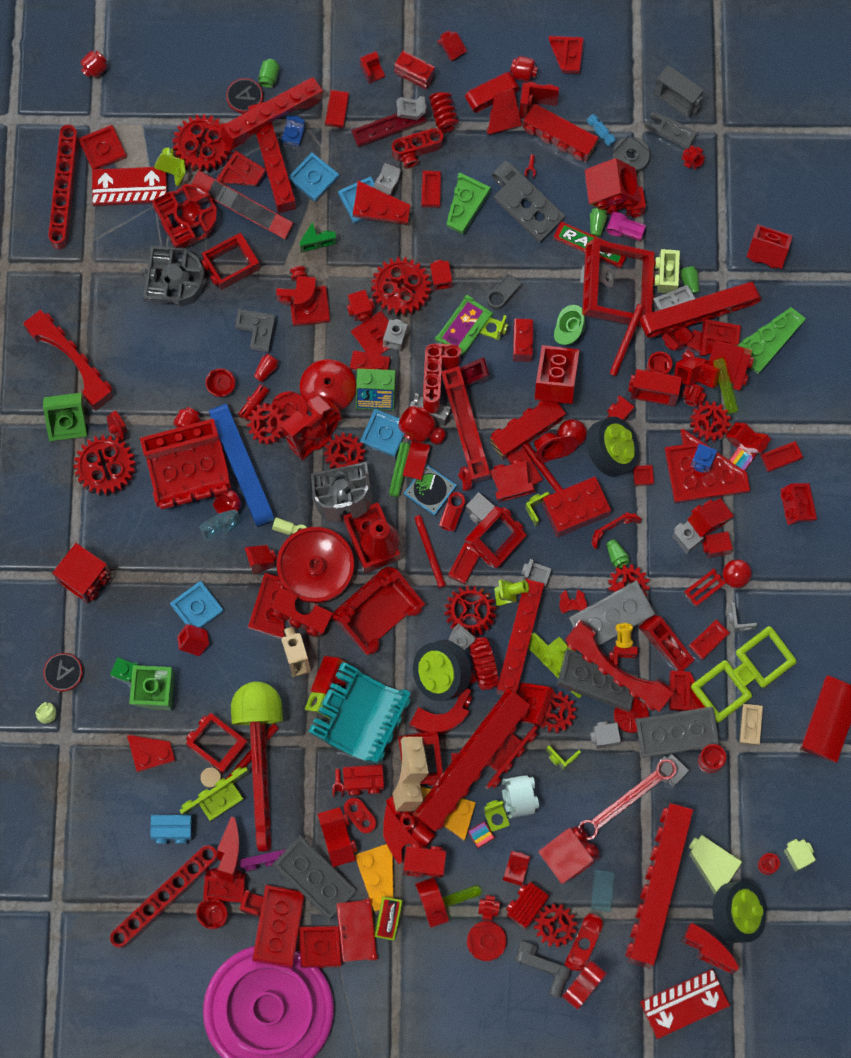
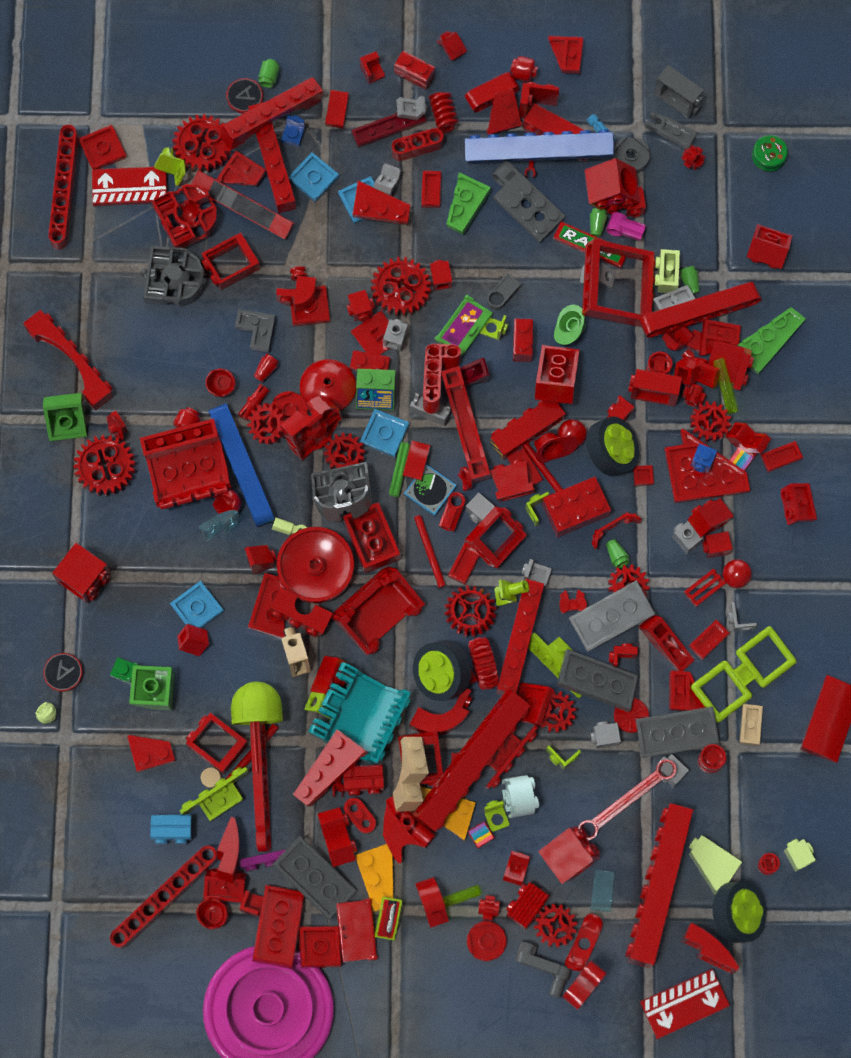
(93, 64): red head -> none
(311, 241): green slope -> none
(333, 762): none -> wing
(380, 540): red cone -> none
(409, 160): red bush -> none
(420, 425): red piece -> none
(424, 861): red brick -> none
(461, 637): light grey bracket -> none
(540, 147): none -> brick
(624, 635): yellow bush -> none
(626, 340): red bar -> none
(652, 692): red arch -> none
(769, 153): none -> green head

